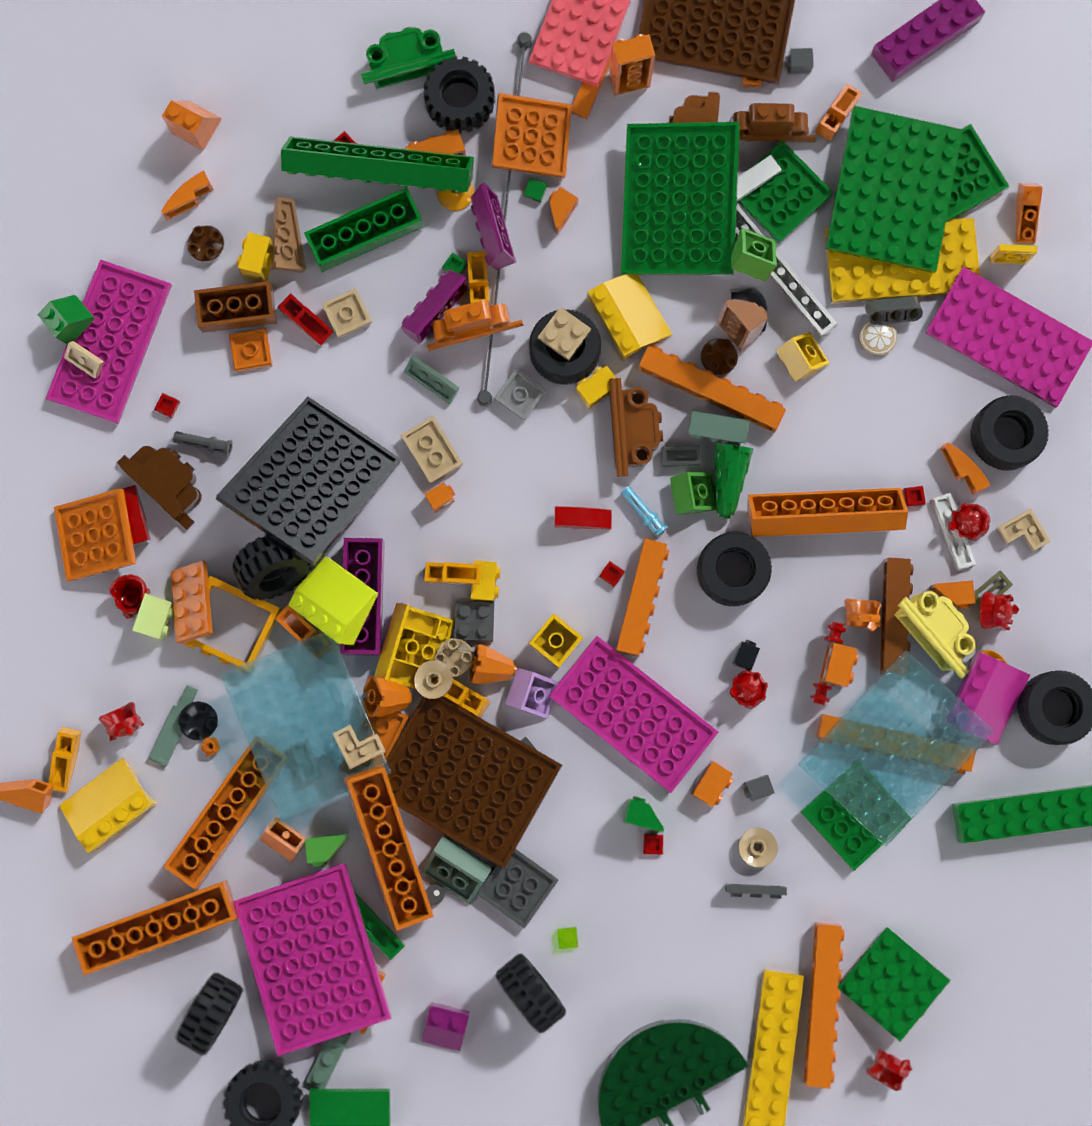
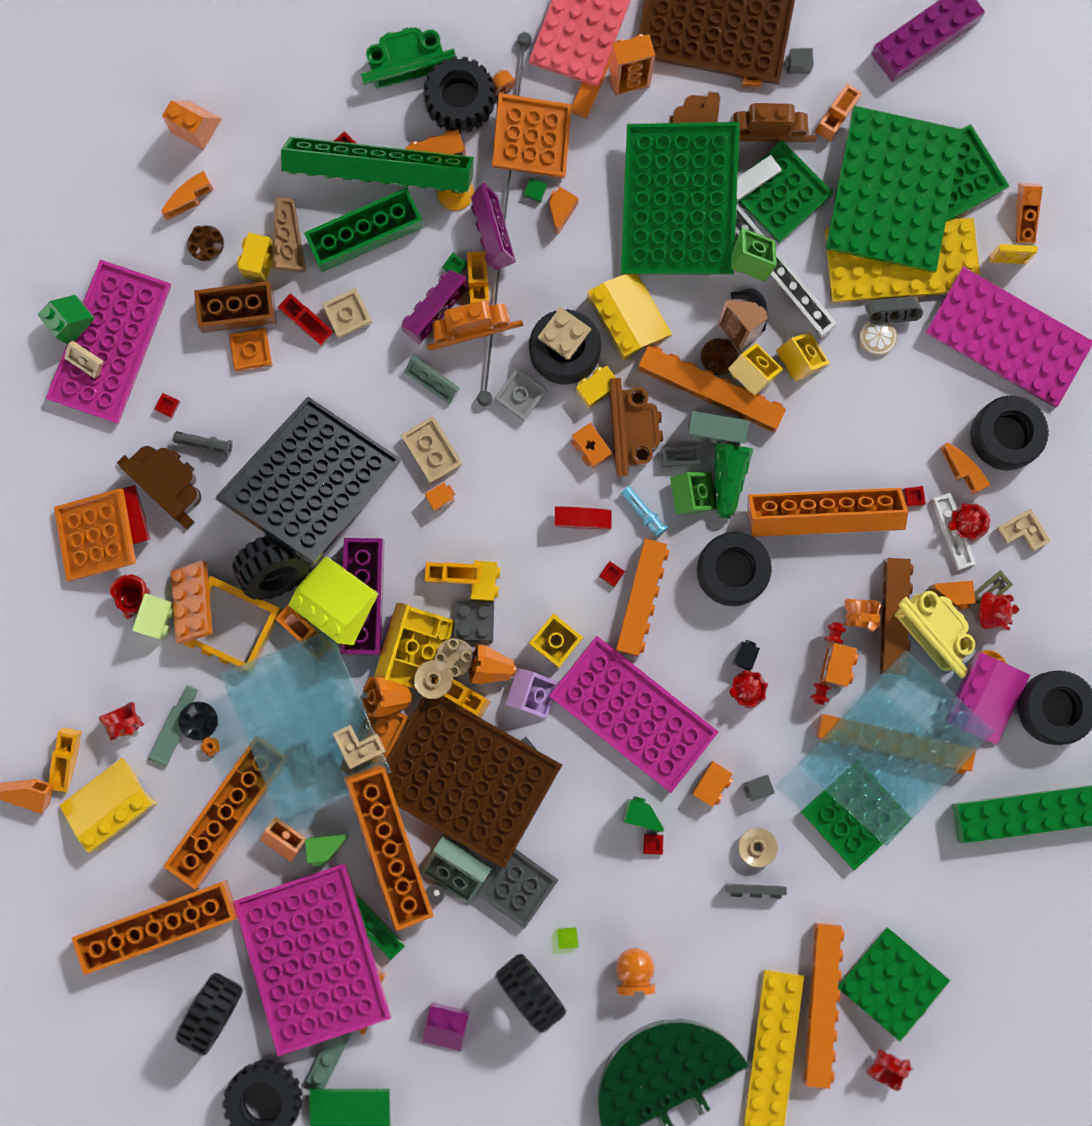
(502, 82): none -> orange piece
(590, 436): none -> orange brick
(635, 971): none -> orange tile
(755, 369): none -> yellow brick

